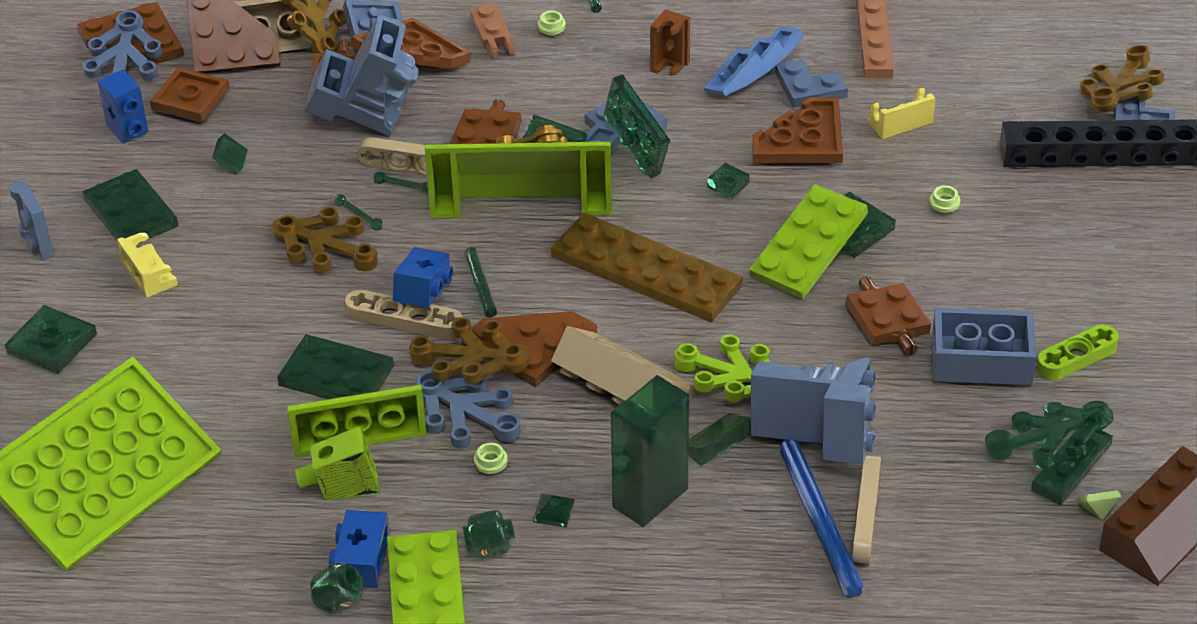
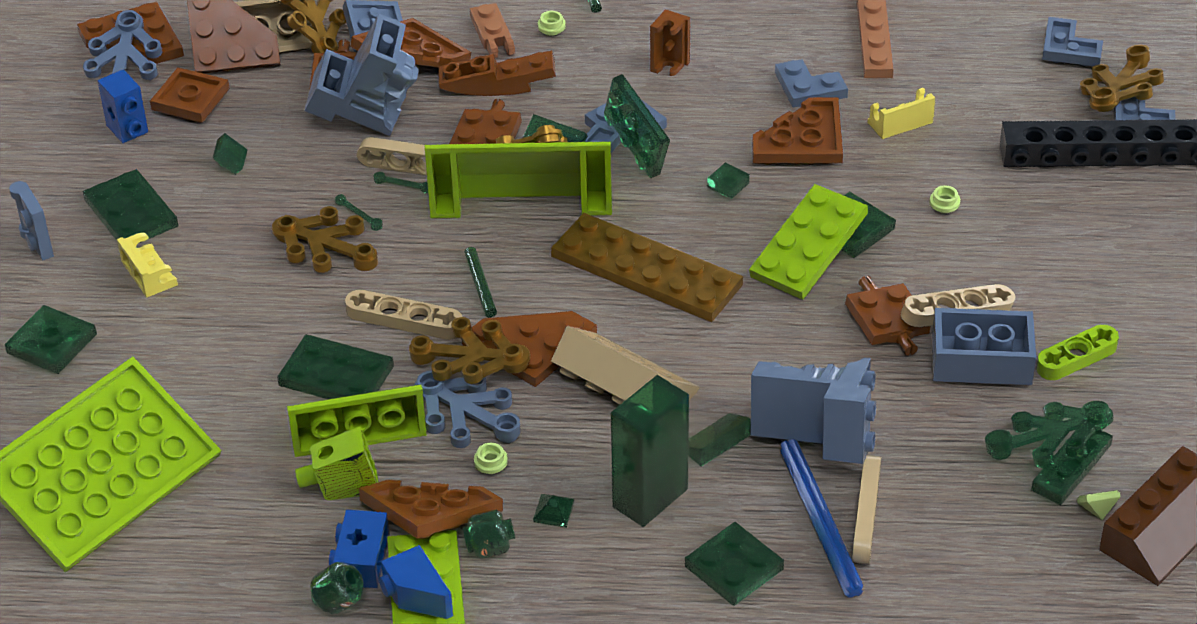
(415, 584): none -> blue slope
(422, 277): blue brick -> none
(429, 507): none -> dark orange plate
(488, 78): none -> dark orange slope
(732, 375): lime plant -> none
(734, 563): none -> clear green plate
(749, 65): medium blue slope -> none
(919, 309): none -> tan beam
(1064, 47): none -> sand blue plate

